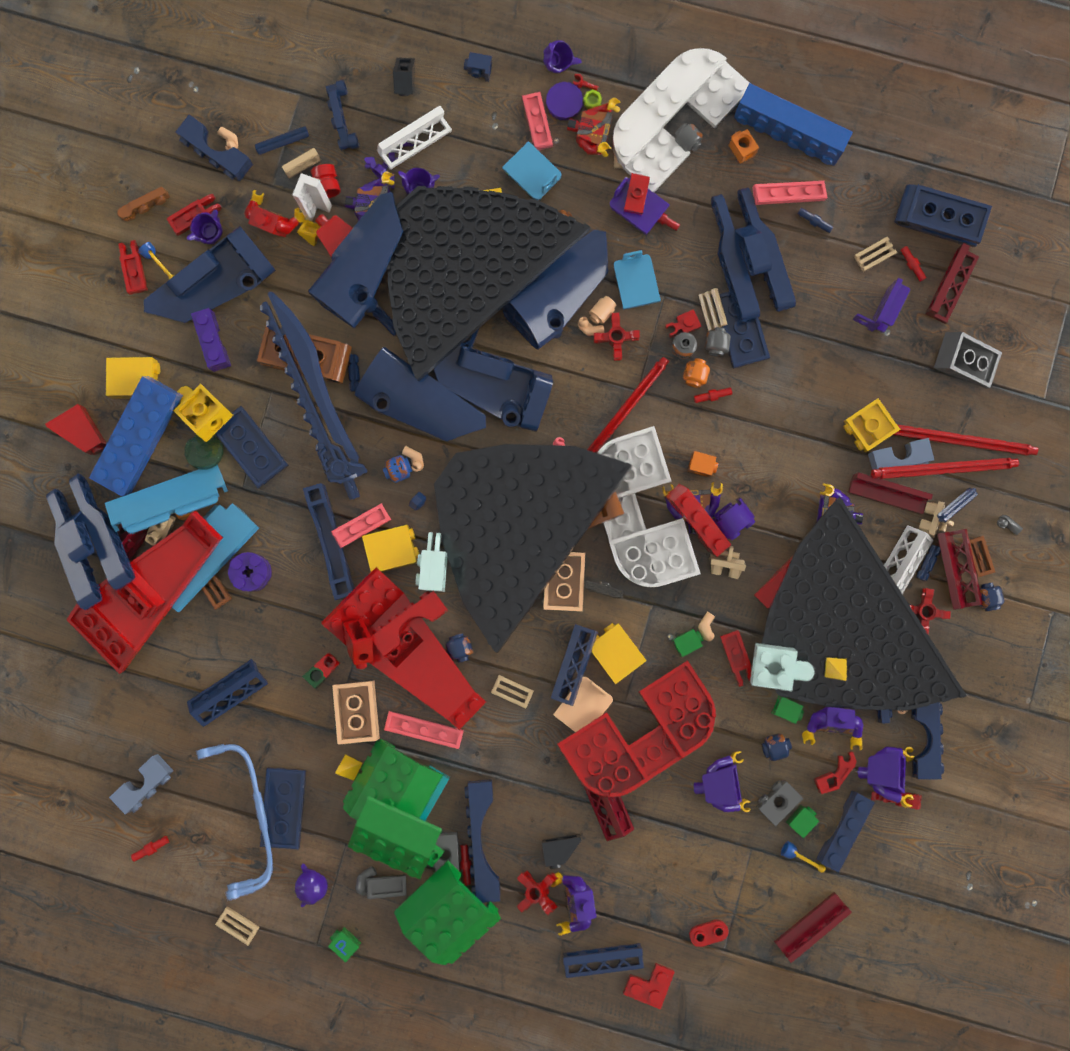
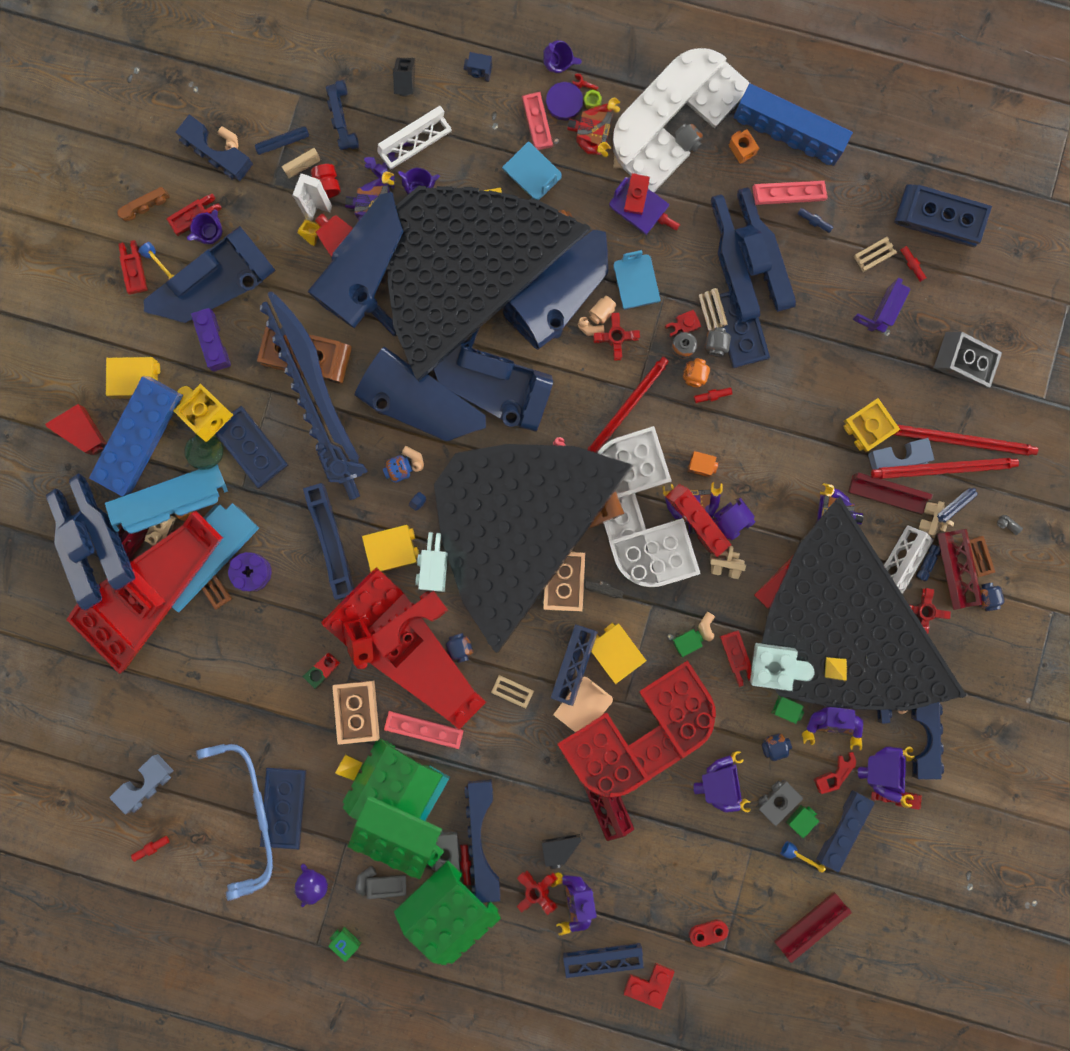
(224, 690): dark blue fence -> none
(240, 918): tan tile -> none
(269, 220): red torso -> none
(353, 370): dark blue axle -> none
(360, 525): coral tile -> none
(948, 282): dark red fence -> none

